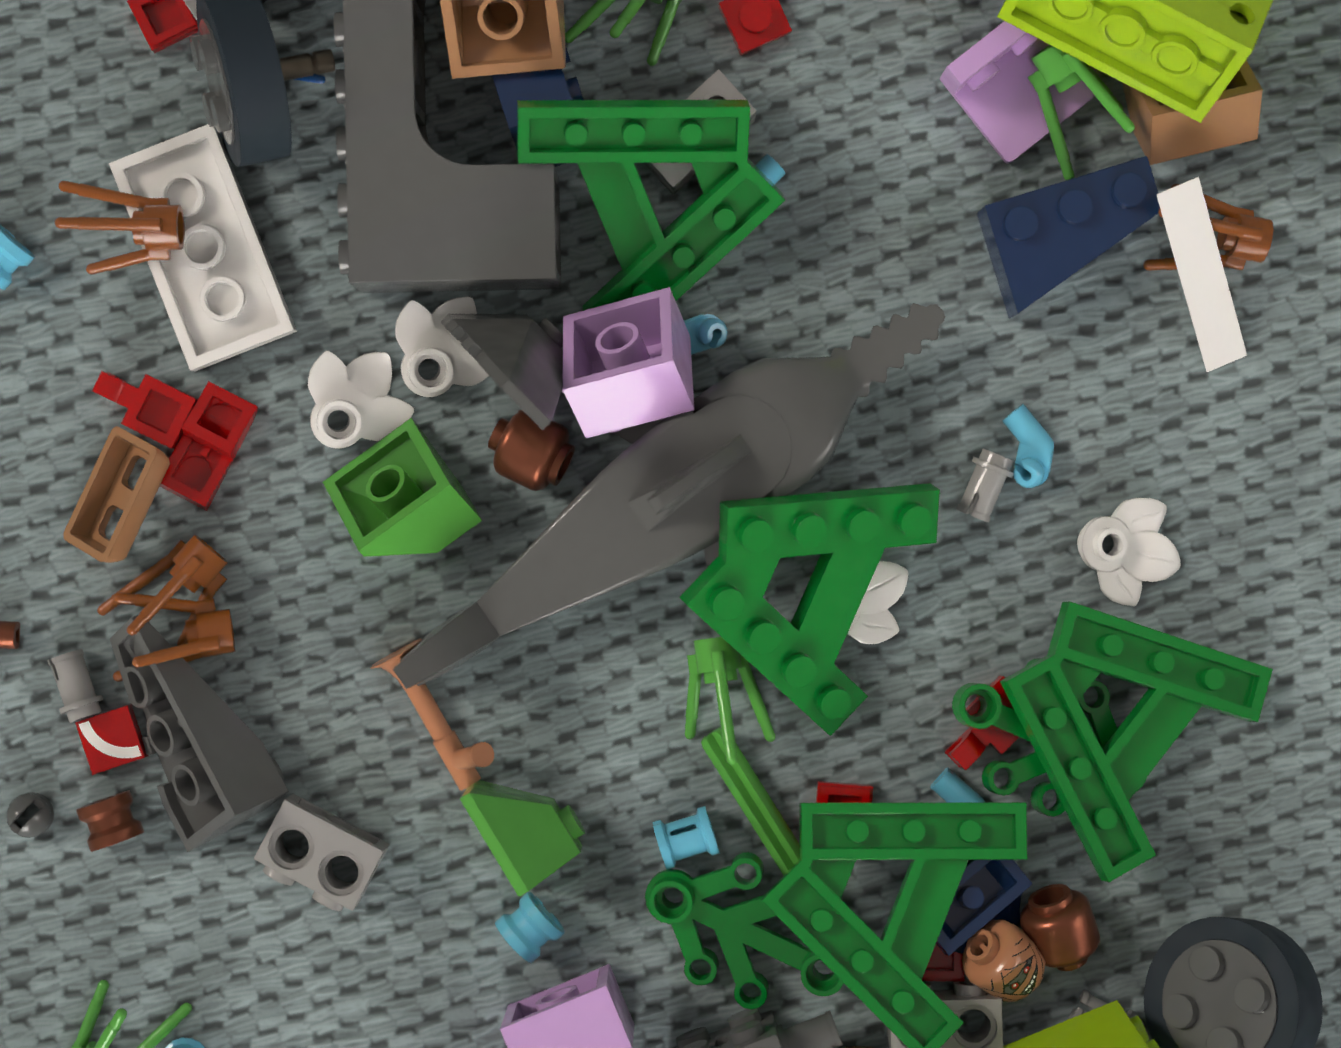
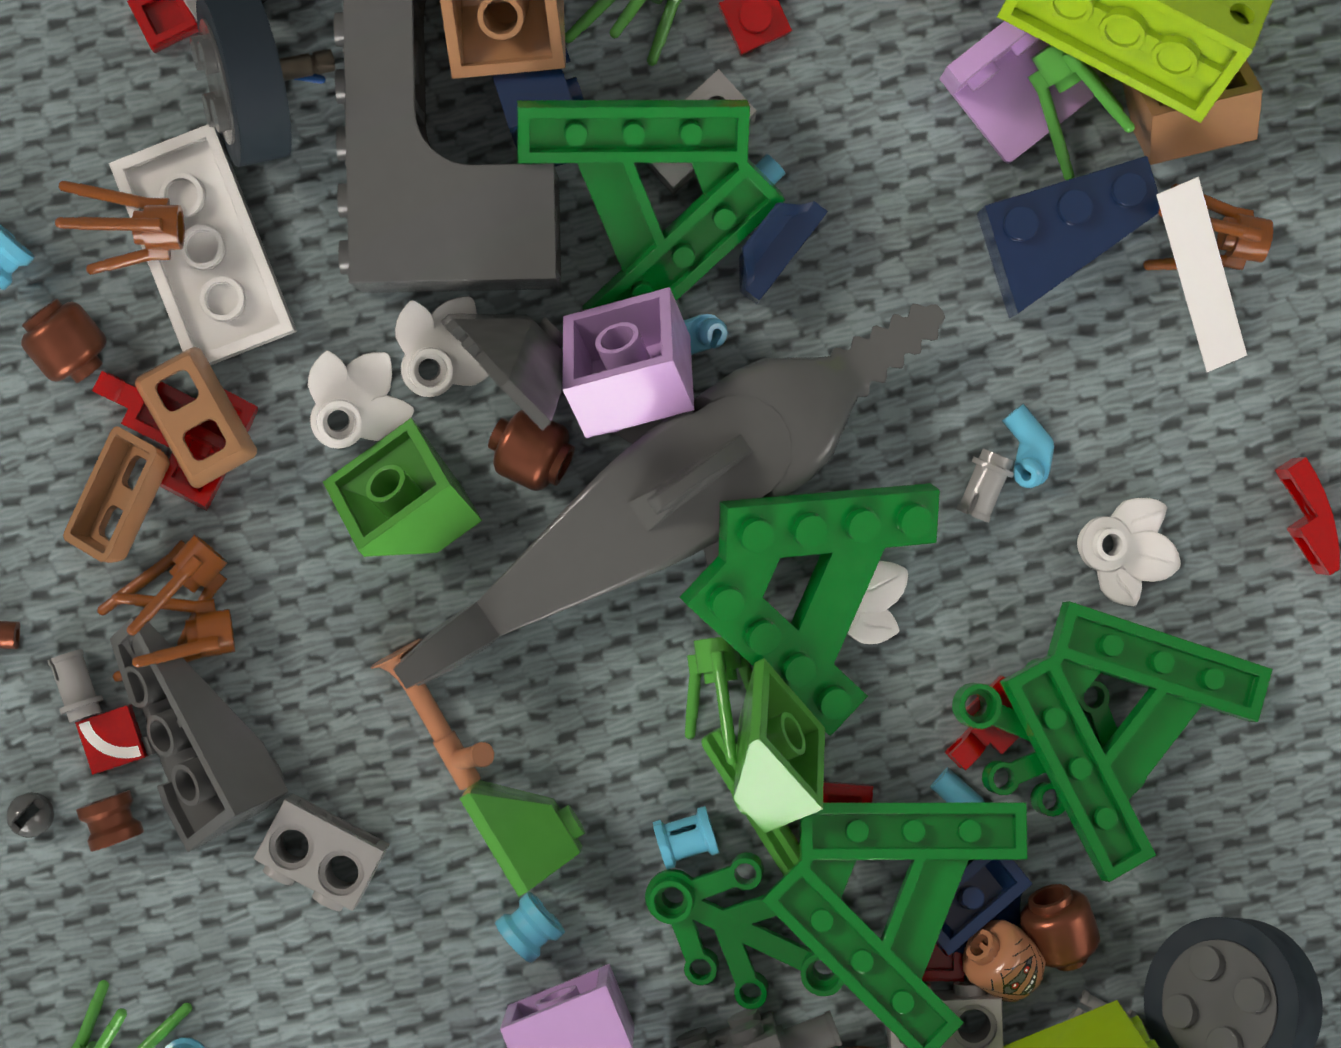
(63, 341): none -> copper head
(210, 405): none -> medium nougat piece
(775, 245): none -> dark blue slope
(777, 753): none -> bright green slope
(1317, 530): none -> red slope

